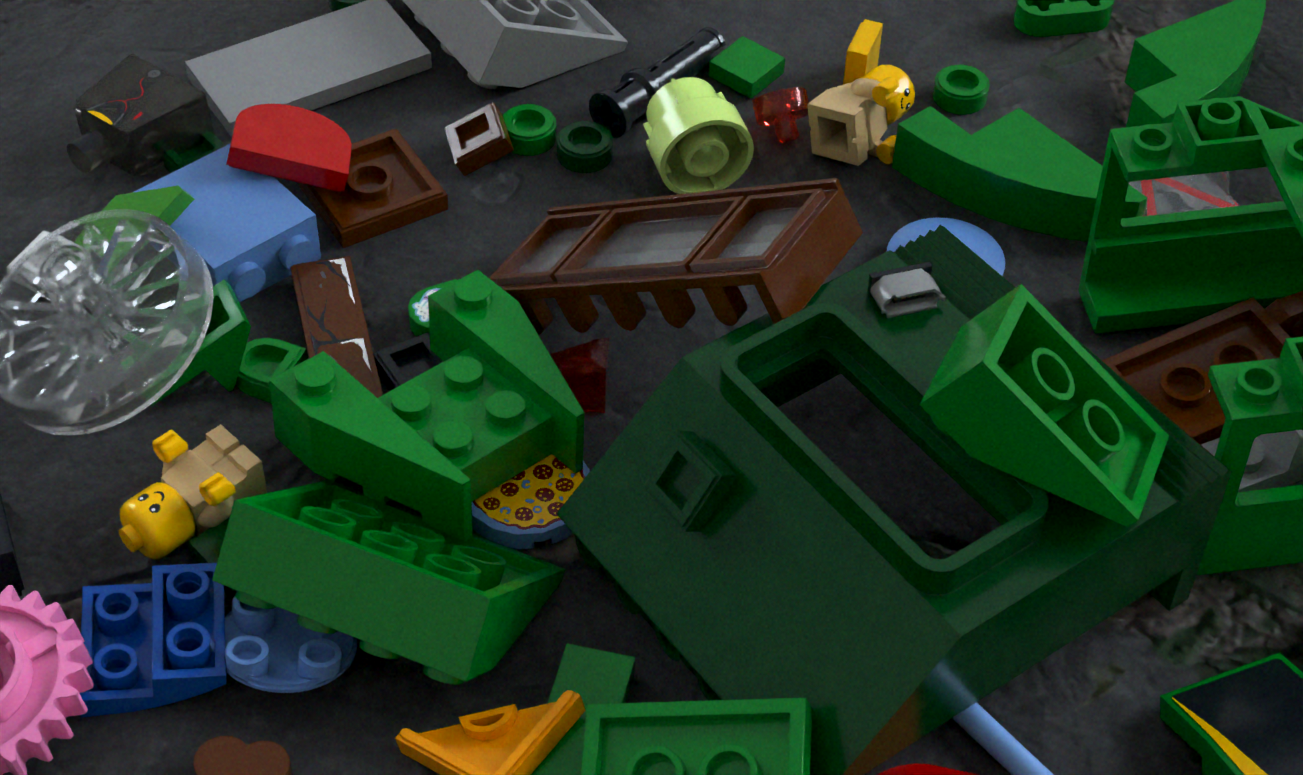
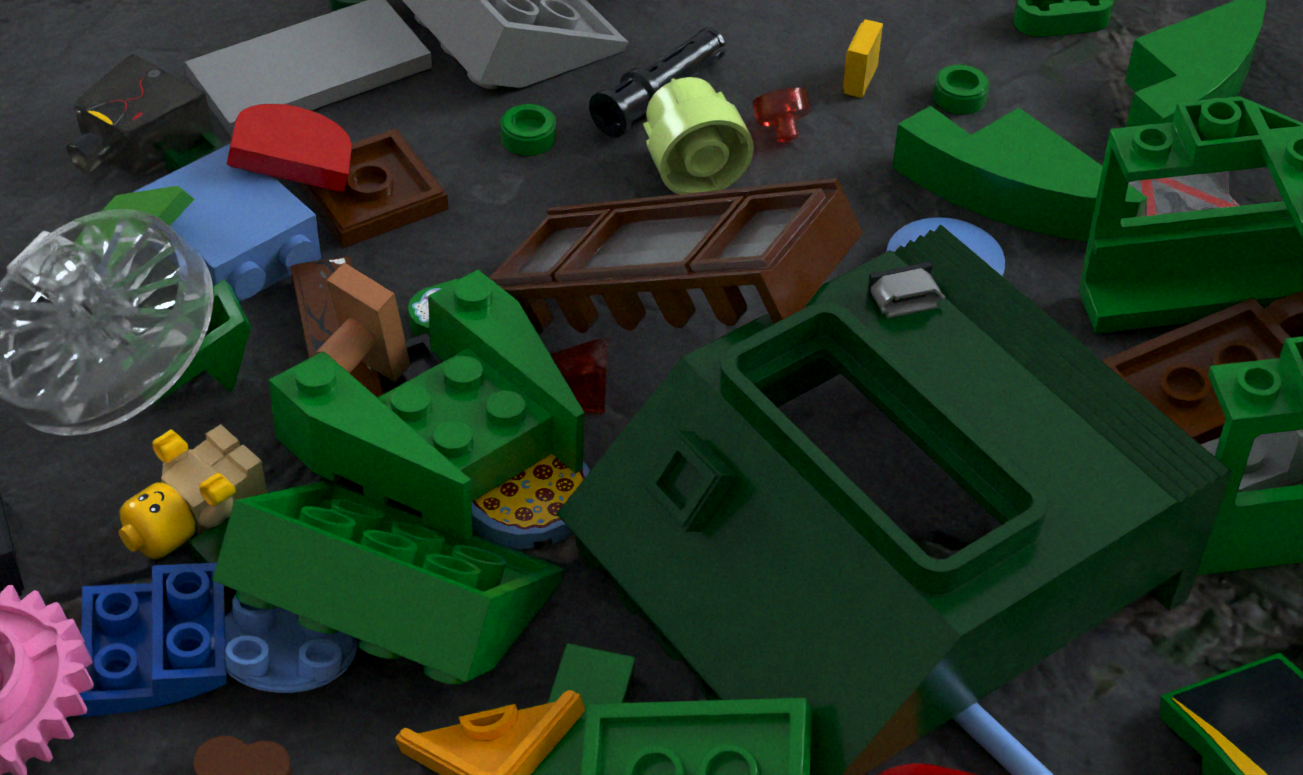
(264, 360): green tile -> none
(367, 323): none -> nougat tile
(478, 139): reddish brown tile -> none
(584, 147): dark green tile -> none
(746, 67): green tile -> none
(855, 115): tan piece -> none
(1045, 410): green slope -> none

